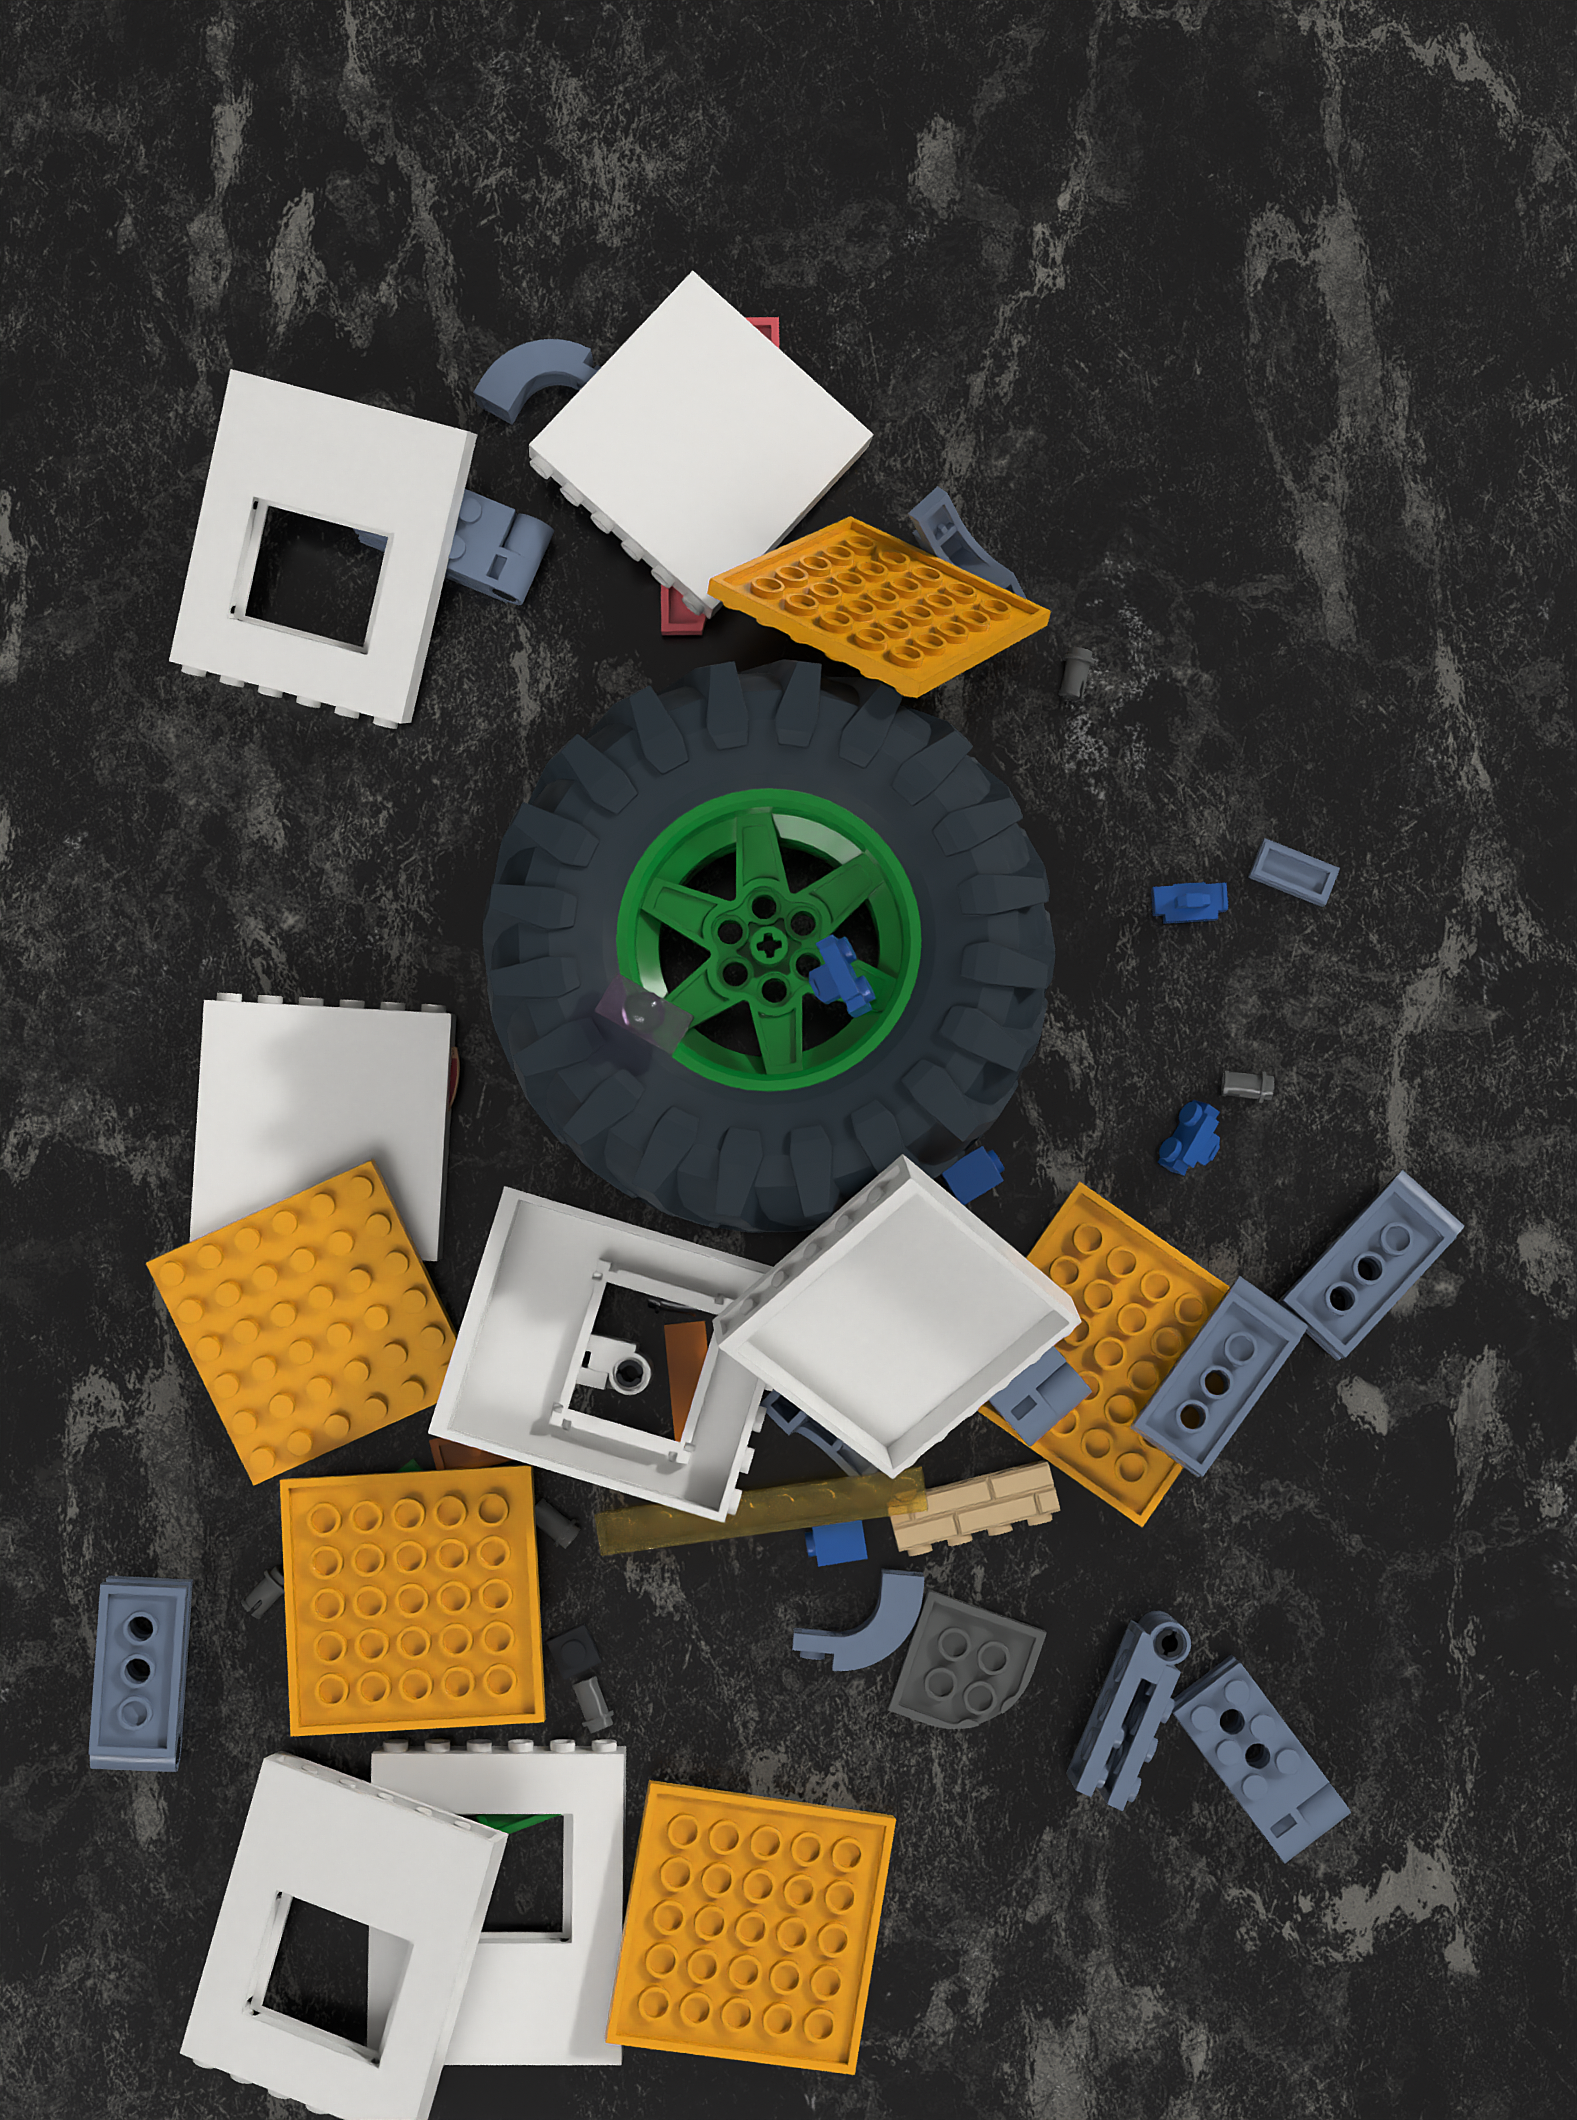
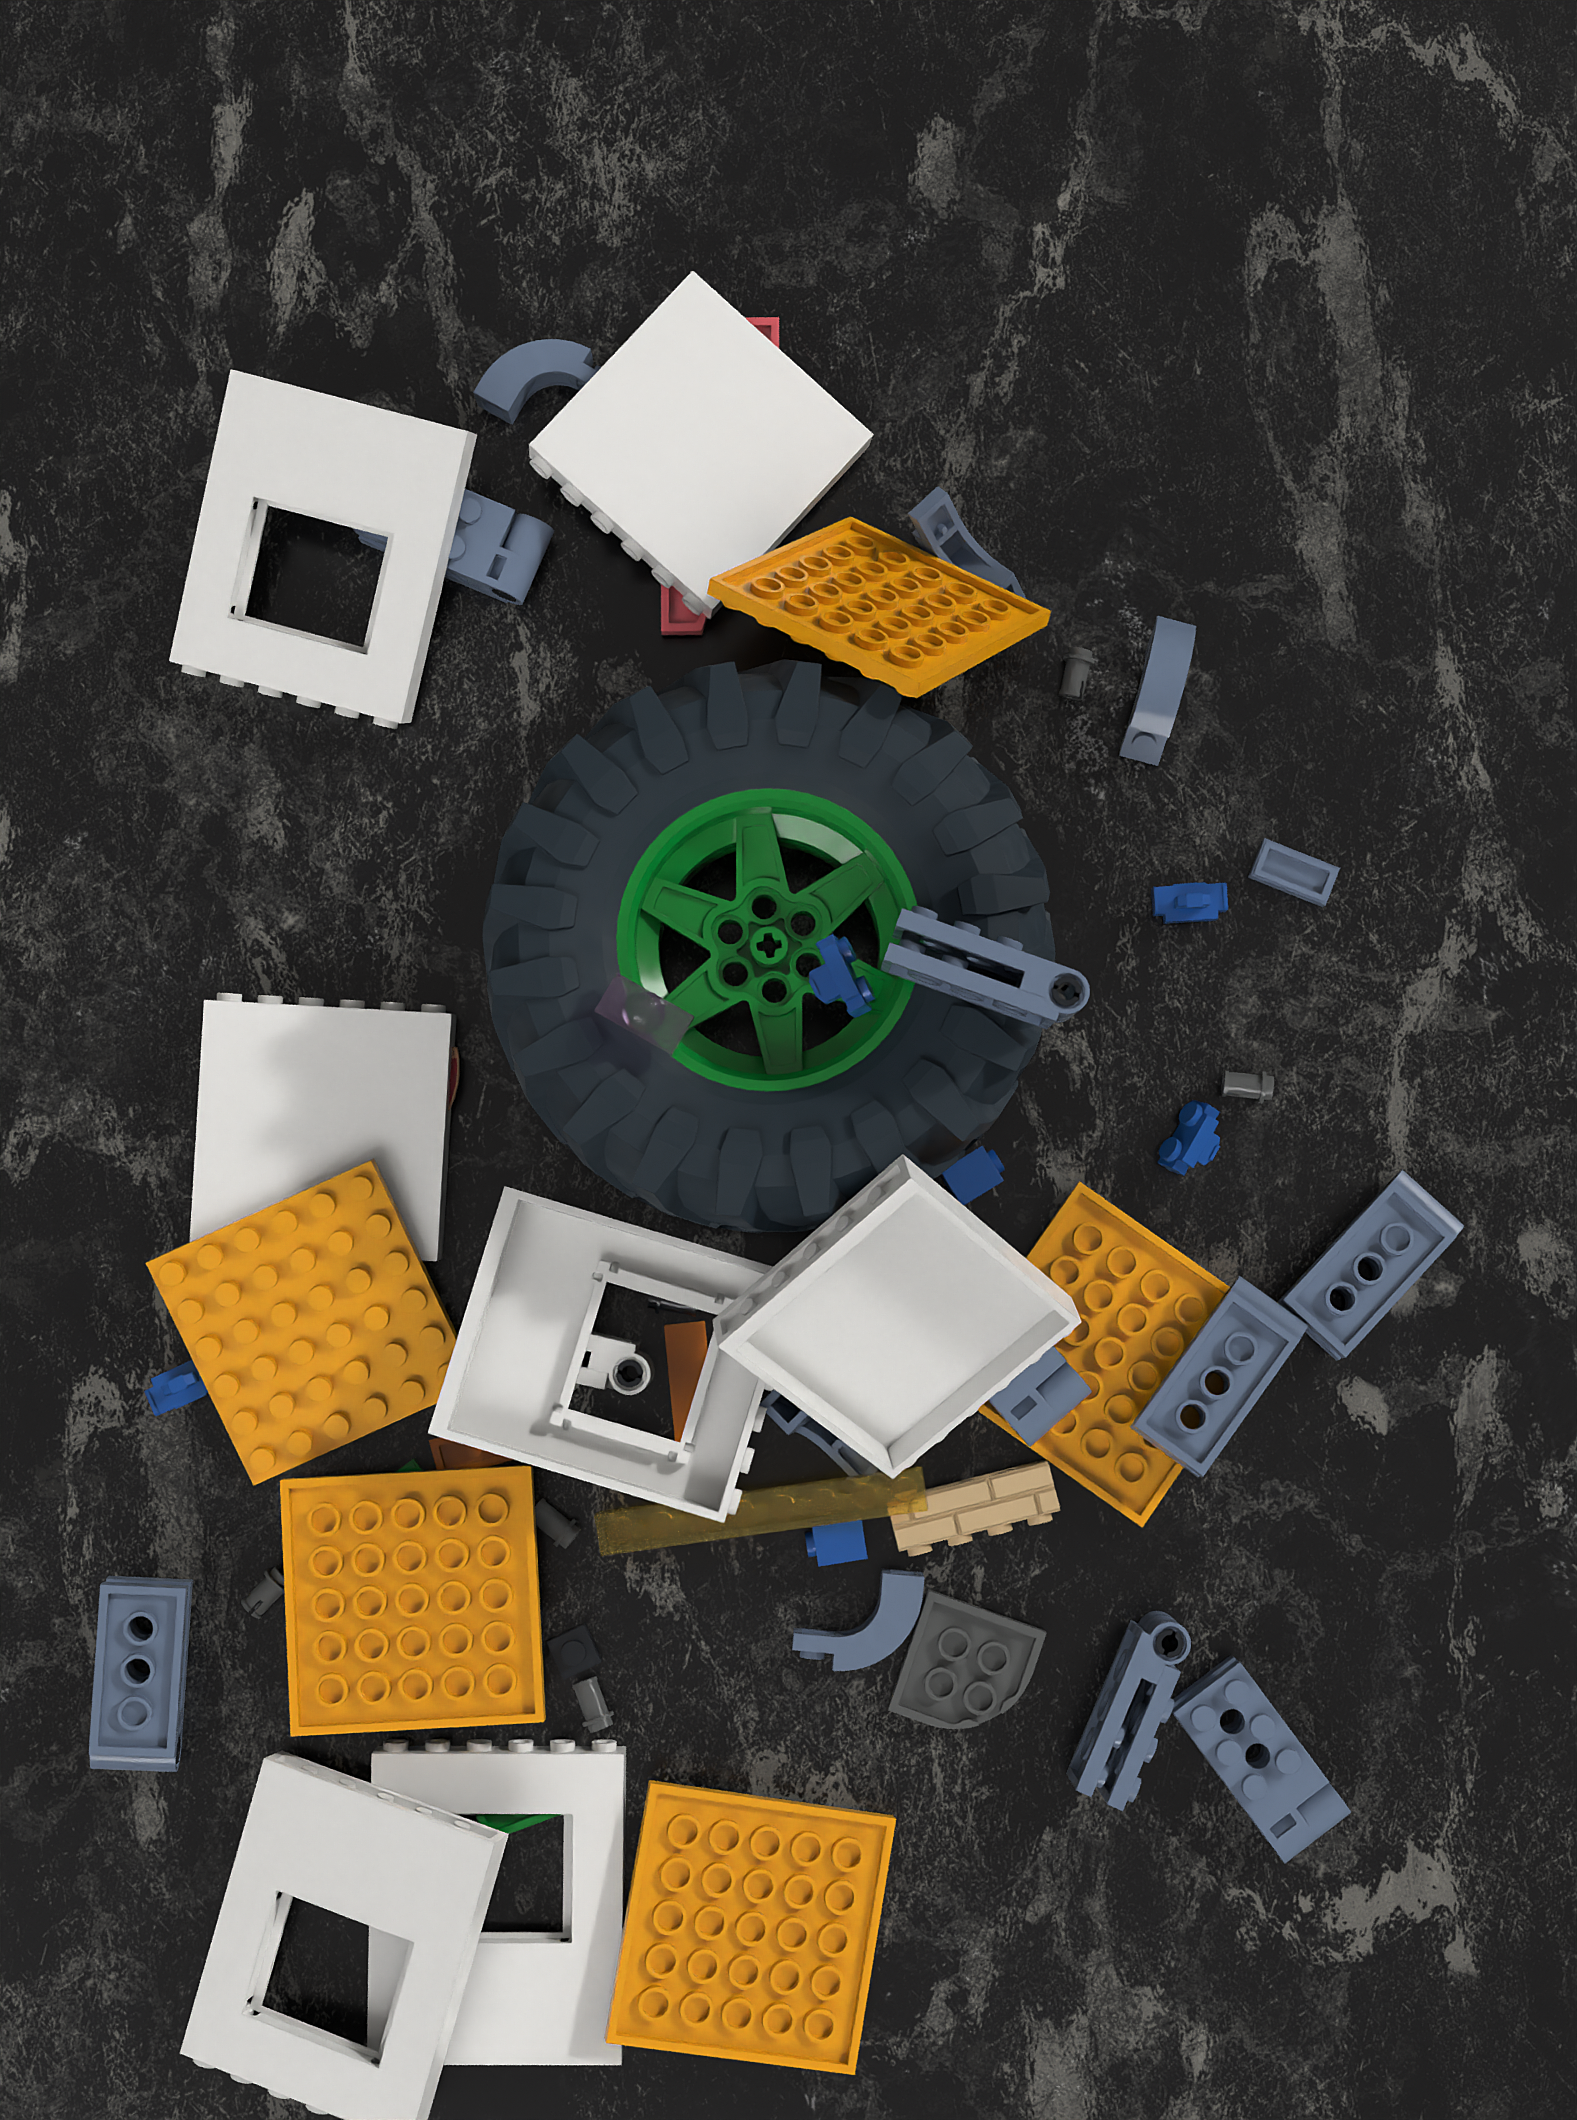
(175, 1388): none -> blue piece
(1037, 979): none -> sand blue hinge
(1159, 690): none -> sand blue arch

